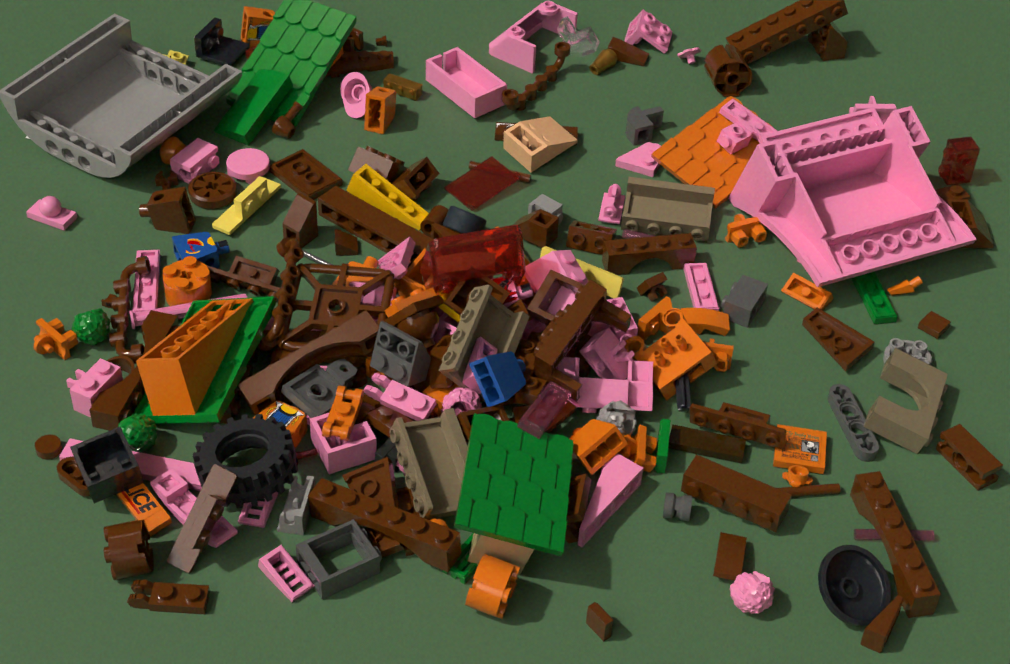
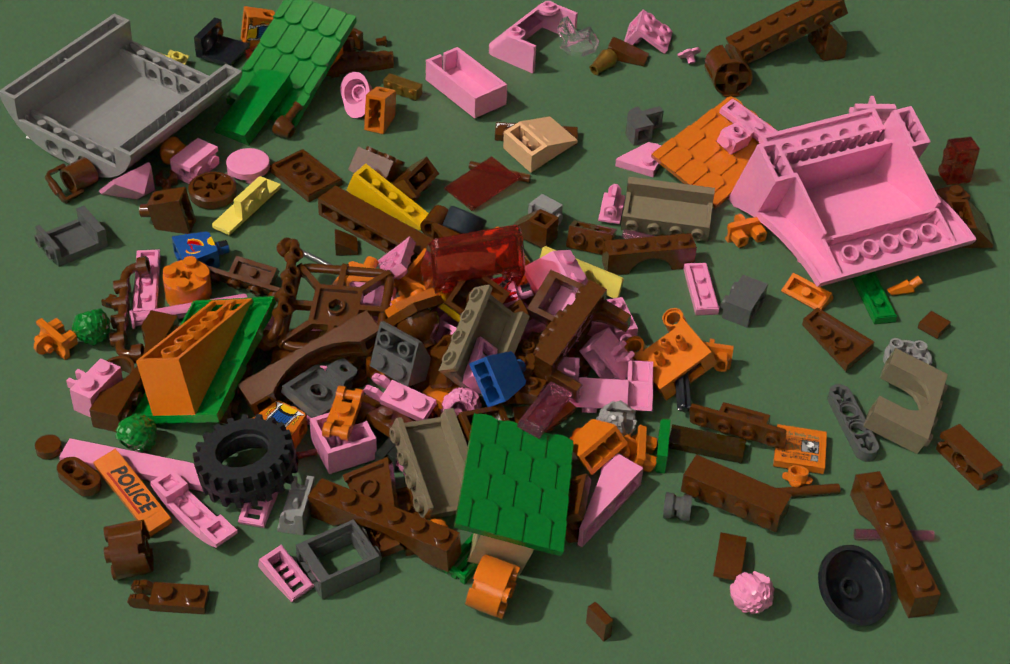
(51, 213): bright pink tile -> none
(72, 239): none -> dark grey panel
(74, 177): none -> reddish brown piece
(107, 464): black container -> none
(132, 184): none -> bright pink slope
(202, 518): reddish brown bracket -> none
(301, 220): reddish brown slope -> none
(518, 101): reddish brown bar -> none
(652, 320): orange slope -> none
(653, 284): reddish brown tile -> none
(707, 319): orange slope -> none
(879, 630): reddish brown slope -> none

